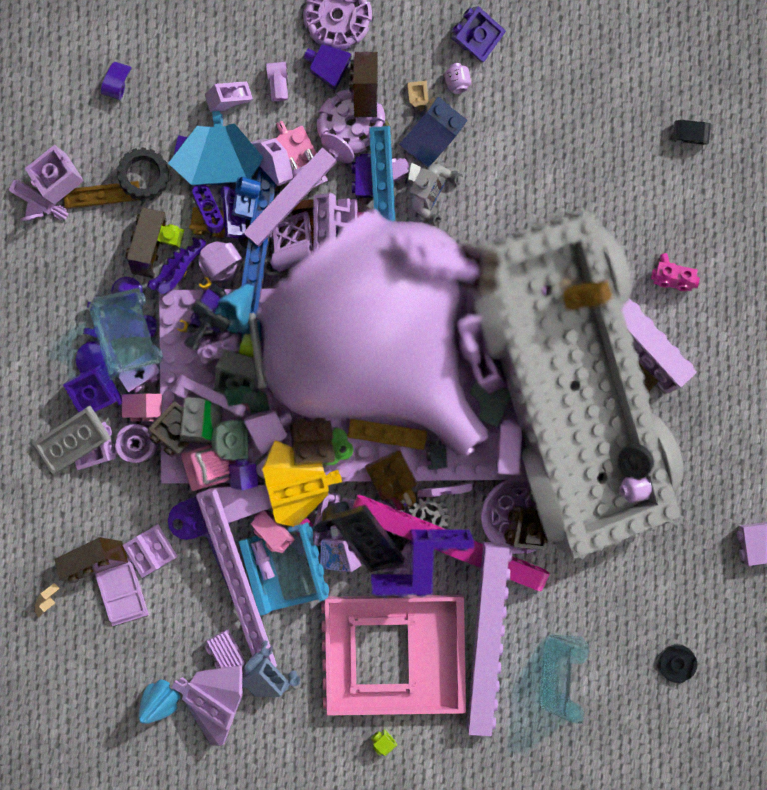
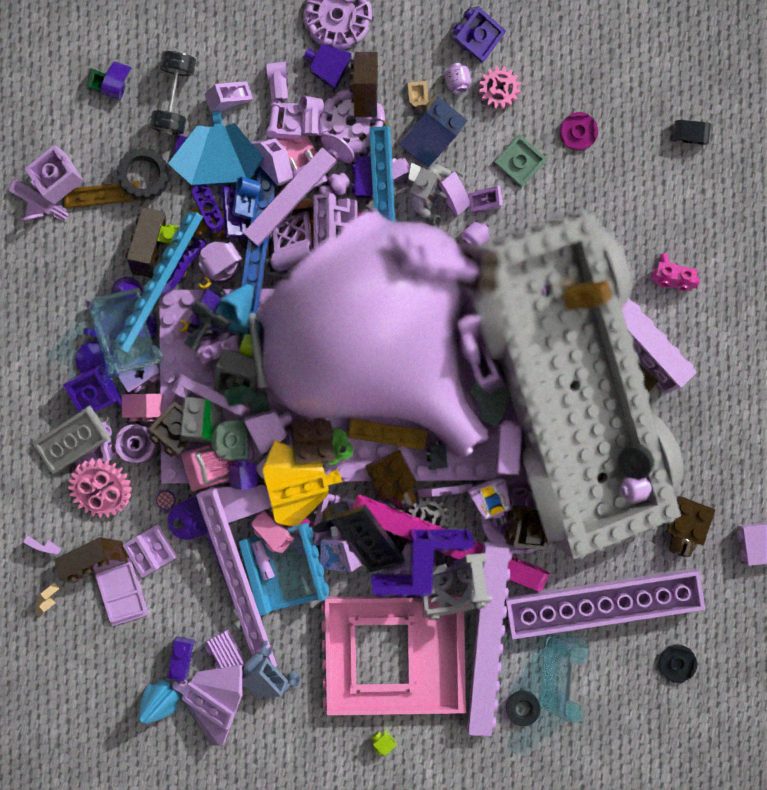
(49, 547): none -> lavender slope
(95, 80): none -> dark green slope
(109, 501): none -> bright pink gear
(155, 286): none -> dark azure plate
(165, 500): none -> tile
(178, 64): none -> black axle
(180, 658): none -> dark purple brick
(291, 122): none -> lavender plate
(311, 110): none -> lavender piece
(336, 184): none -> lavender animal
(455, 192): none -> lavender slope
(475, 234): none -> lavender head
(475, 591): none -> light grey fence
(486, 199): none -> lavender slope
(491, 499): none -> torso
(504, 94): none -> bright pink gear
(520, 160): none -> sand green tile
(523, 720): none -> black tyre
(579, 131): none -> magenta tile
(604, 603): none -> lavender brick
(690, 527): none -> dark brown plate

